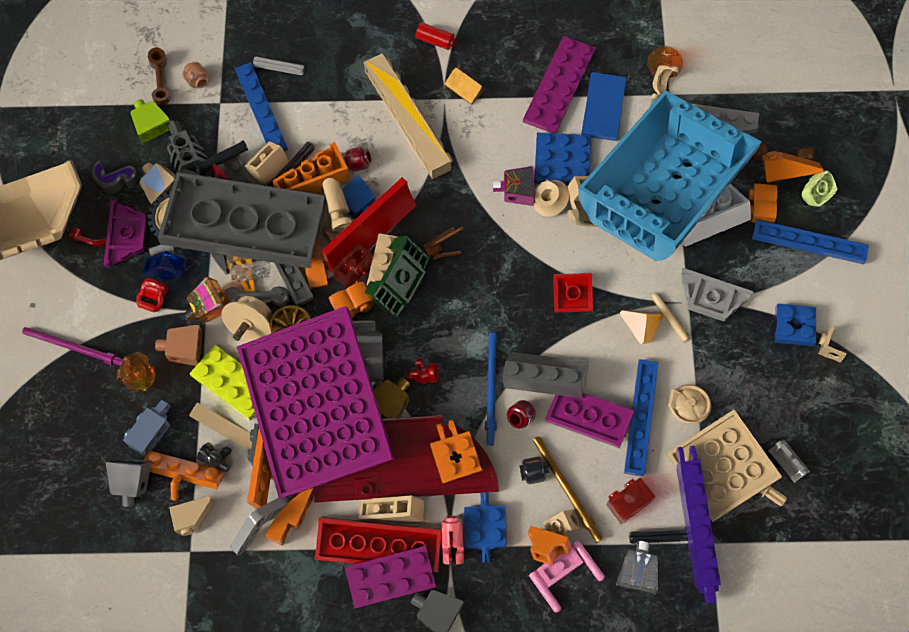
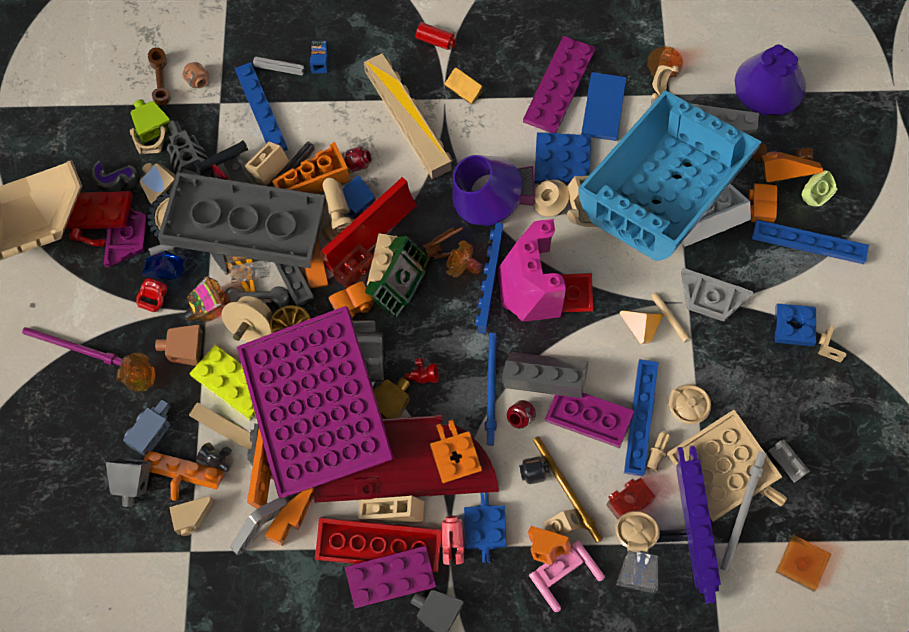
(100, 210): none -> red plate
(144, 149): none -> tan helmet
(319, 56): none -> blue leg
(461, 260): none -> clear orange tile
(488, 284): none -> blue plate
(494, 200): none -> dark purple cone
(521, 280): none -> dark pink windscreen
(637, 531): none -> tan piece
(658, 452): none -> tan axle
(756, 472): none -> light grey bar
(771, 82): none -> dark purple cone
(803, 563): none -> clear orange plate

